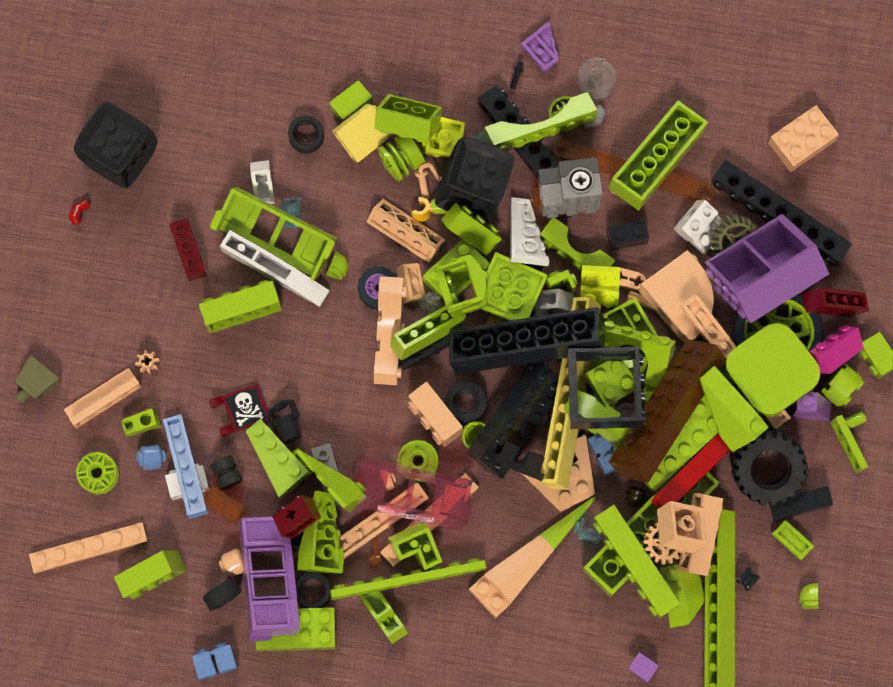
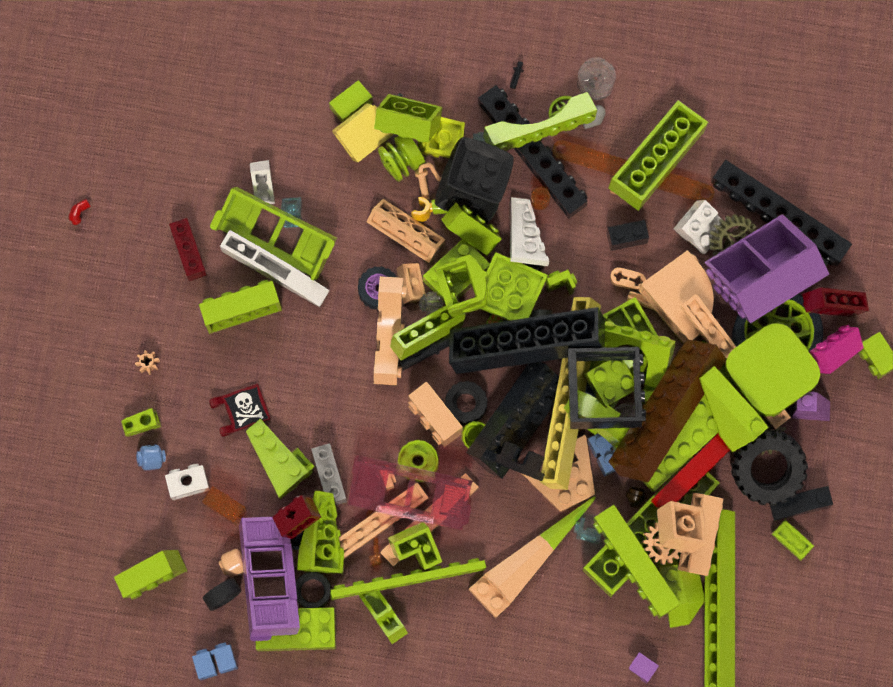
(35, 381): olive torso -> none
(87, 467): lime wheel -> none
(88, 548): light nougat plate -> none
(102, 398): light nougat panel -> none
(115, 144): black piece -> none
(185, 466): medium blue plate -> none
(226, 472): pearl dark grey wheel -> none
(288, 424): black piece -> none
(304, 120): black tyre -> none
(338, 267): lime piece -> none
(341, 488): lime wedge -> none
(542, 48): medium lavender wing -> none
(554, 300): white arch -> none
(555, 236): lime arch -> none
(570, 188): light grey piece -> none
(601, 284): neon yellow plate -> none
(748, 578): black wheel -> none
(803, 138): light nougat brick -> none
(809, 596): lime piece -> none
(841, 385): lime brick -> none
(842, 430): lime piece -> none

